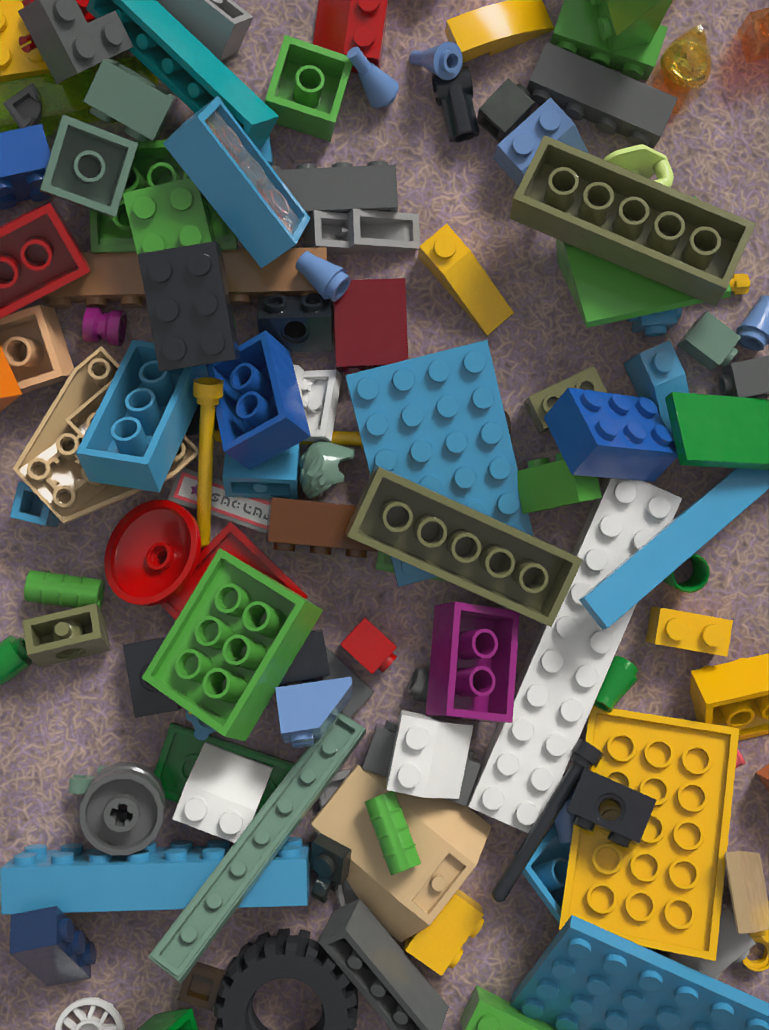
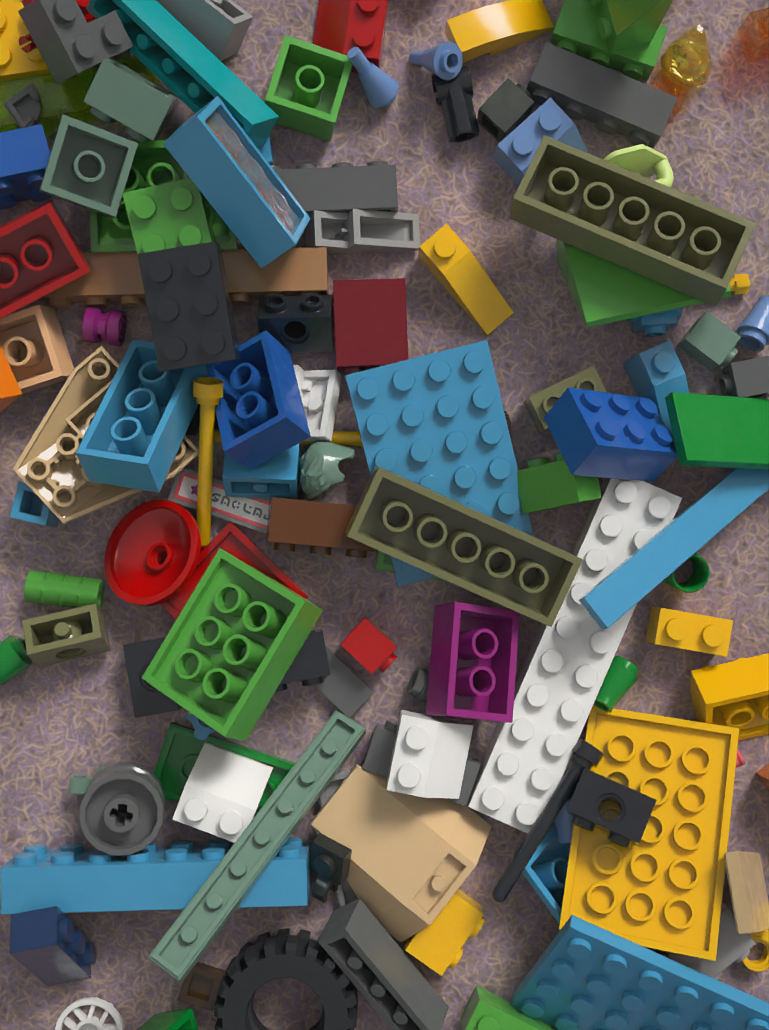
(310, 709): medium blue slope -> none
(324, 276): medium blue cone -> none
(392, 832): bright green axle -> none

